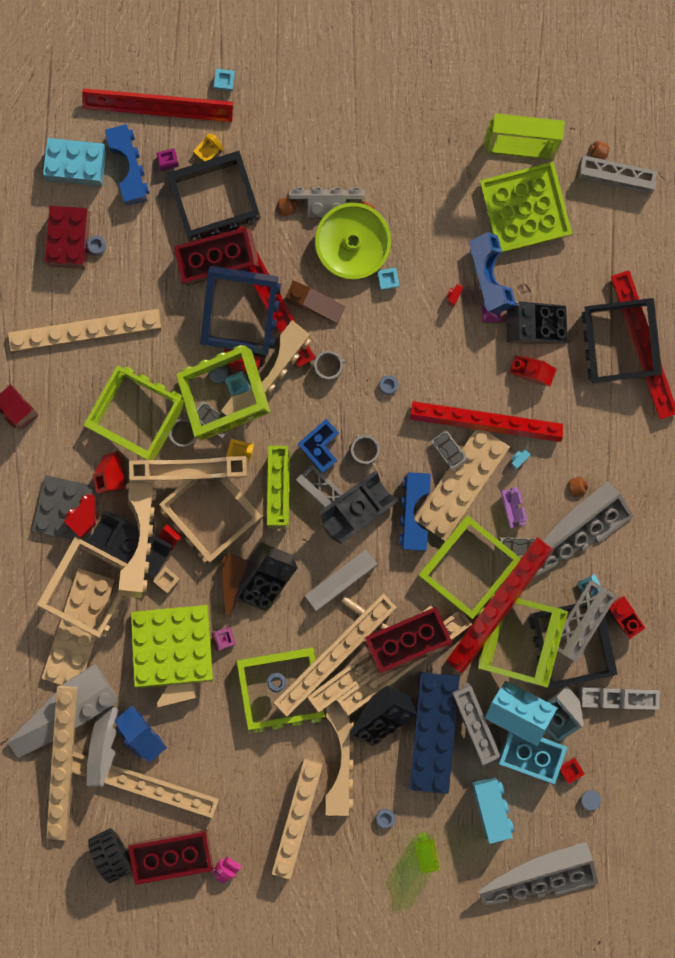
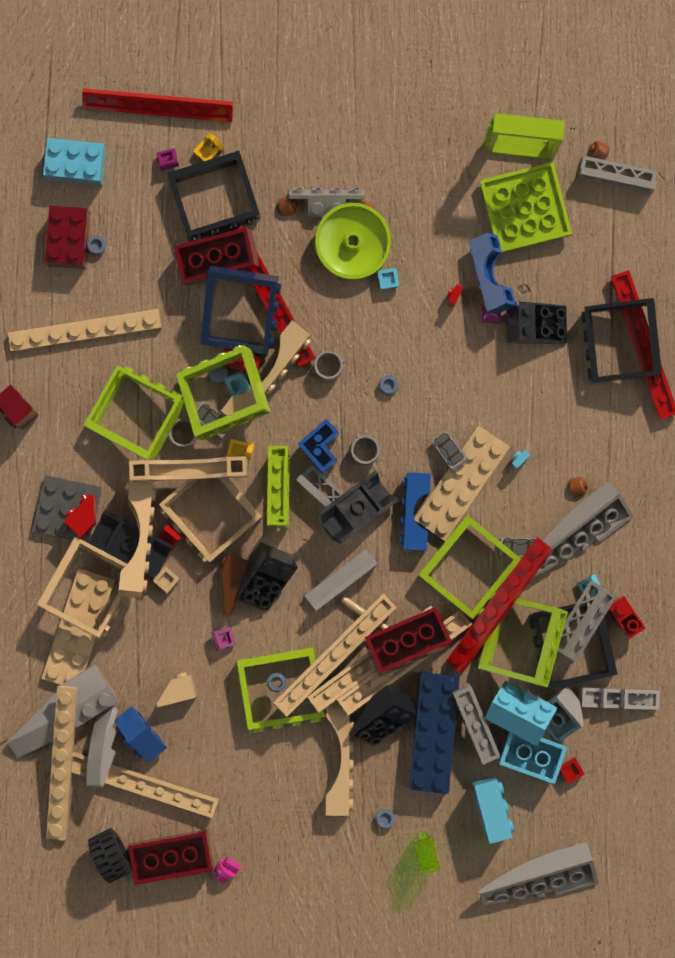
(109, 474): red slope -> none
(132, 187): blue arch -> none
(171, 646): lime plate -> none
(224, 80): medium azure plate -> none
(297, 818): tan arch -> none
(314, 302): reddish brown slope -> none
(486, 421): red plate -> none
(515, 515): medium lavender hinge -> none
(533, 370): red slope -> none
(590, 800): sand blue tile -> none

